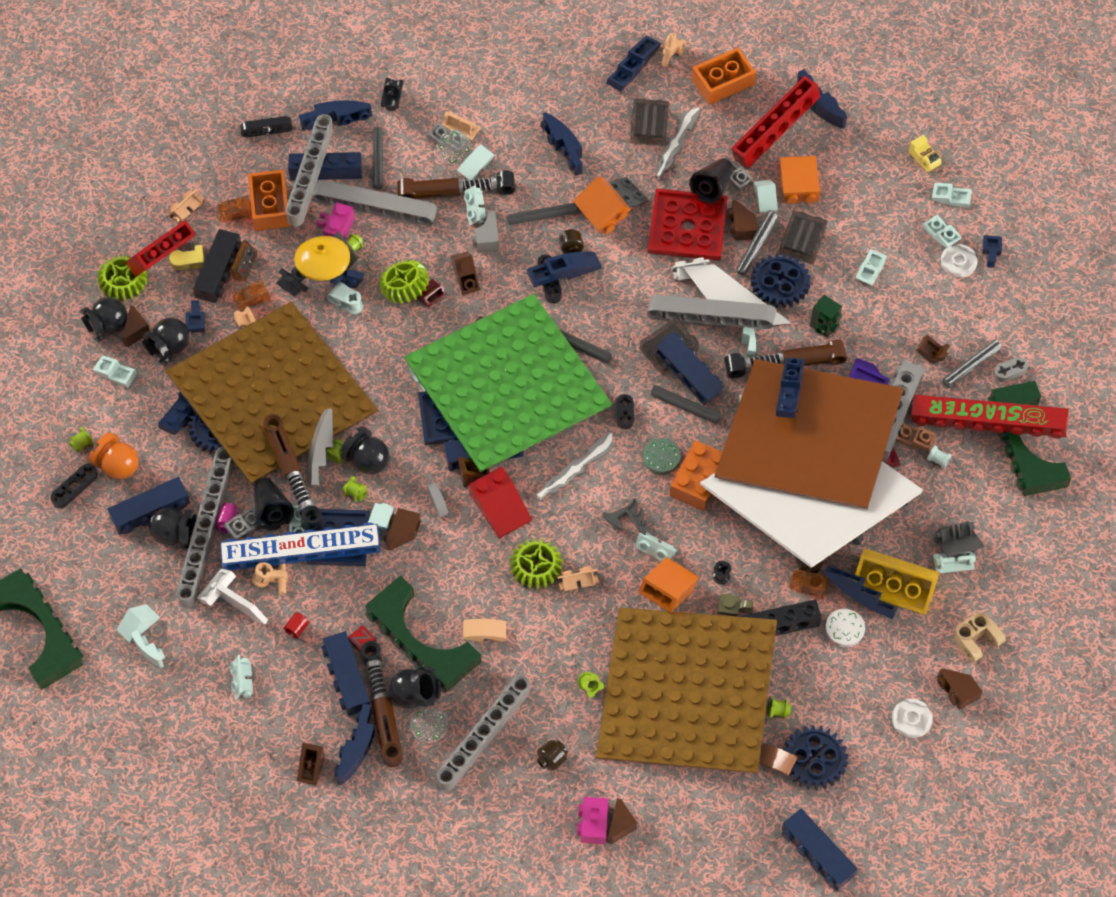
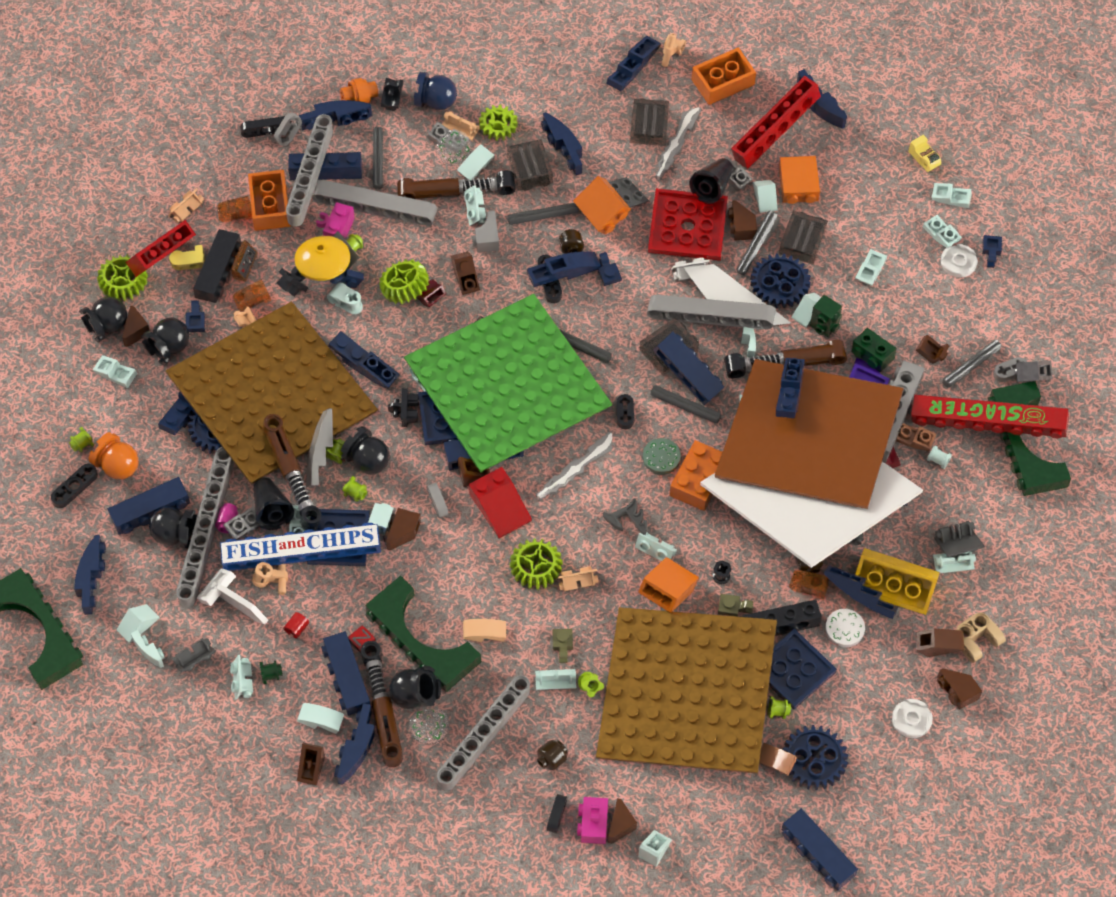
(88, 570): none -> dark blue slope
(202, 651): none -> dark grey hinge
(270, 671): none -> dark green brick
(288, 129): none -> light grey beam
(321, 716): none -> light aqua slope
(359, 90): none -> orange piece
(363, 362): none -> dark blue slope
(407, 399): none -> black hips
(437, 92): none -> dark blue tile
(498, 122): none -> lime gear
(530, 165): none -> clear smoke brick
(555, 679): none -> light aqua hinge
(557, 813): none -> black beam
(562, 641): none -> olive plate
(608, 272): none -> dark blue plate
(654, 848): none -> light aqua slope
(798, 669): none -> dark blue plate
(804, 310): none -> light aqua slope
(873, 350): none -> dark green brick
(939, 641): none -> reddish brown slope
(1033, 371): none -> flat silver slope

